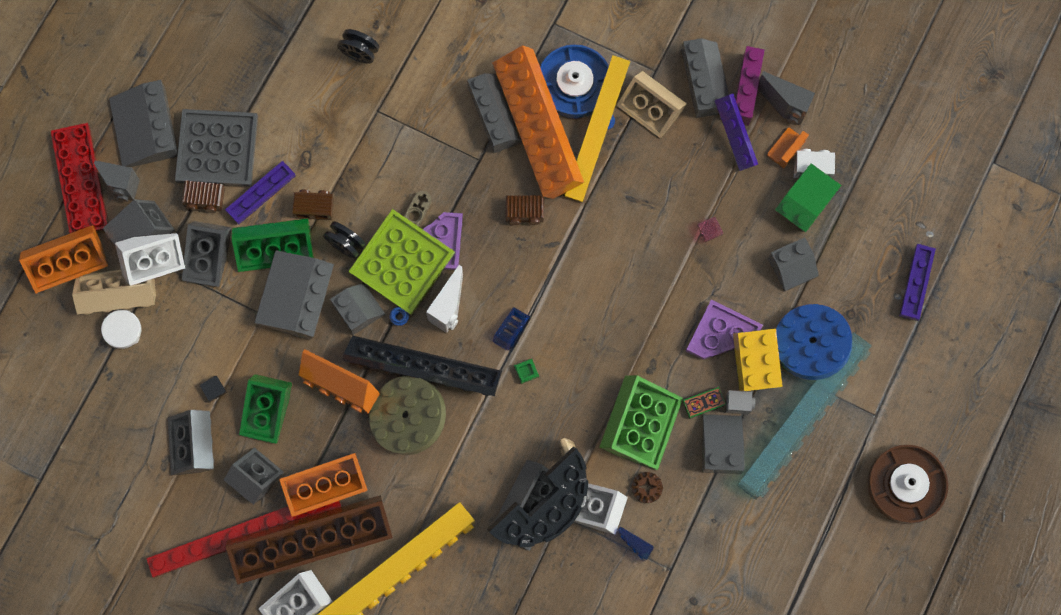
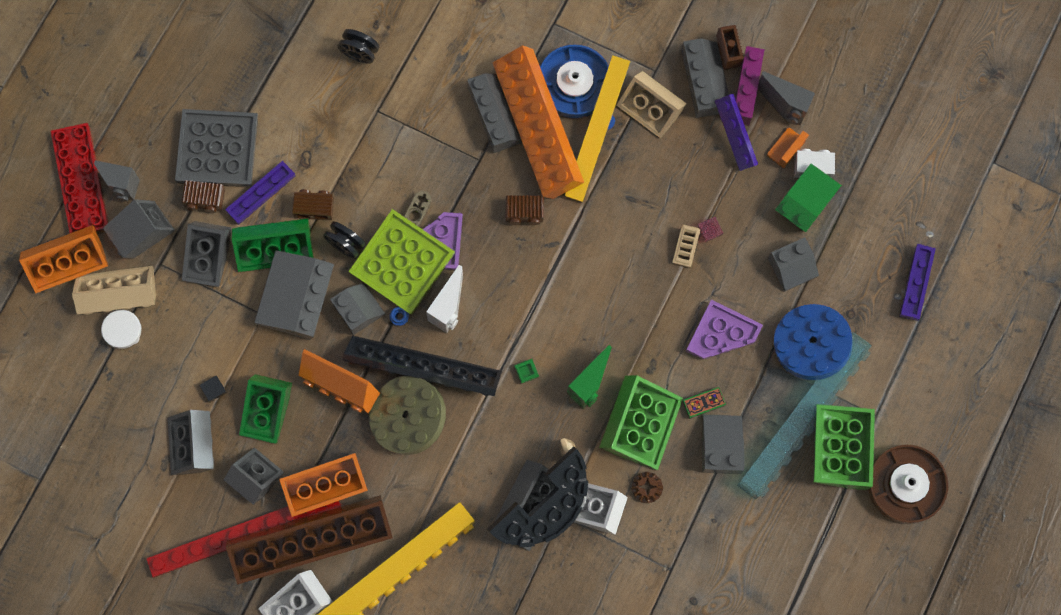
(143, 124): dark grey slope -> none
(149, 257): white slope -> none
(505, 339): clear blue slope -> none
(586, 385): none -> green slope
(637, 544): clear blue slope -> none
(691, 231): none -> tan slope
(729, 47): none -> reddish brown brick
(739, 402): light grey brick -> none
(757, 360): yellow brick -> none
(844, 446): none -> bright green slope

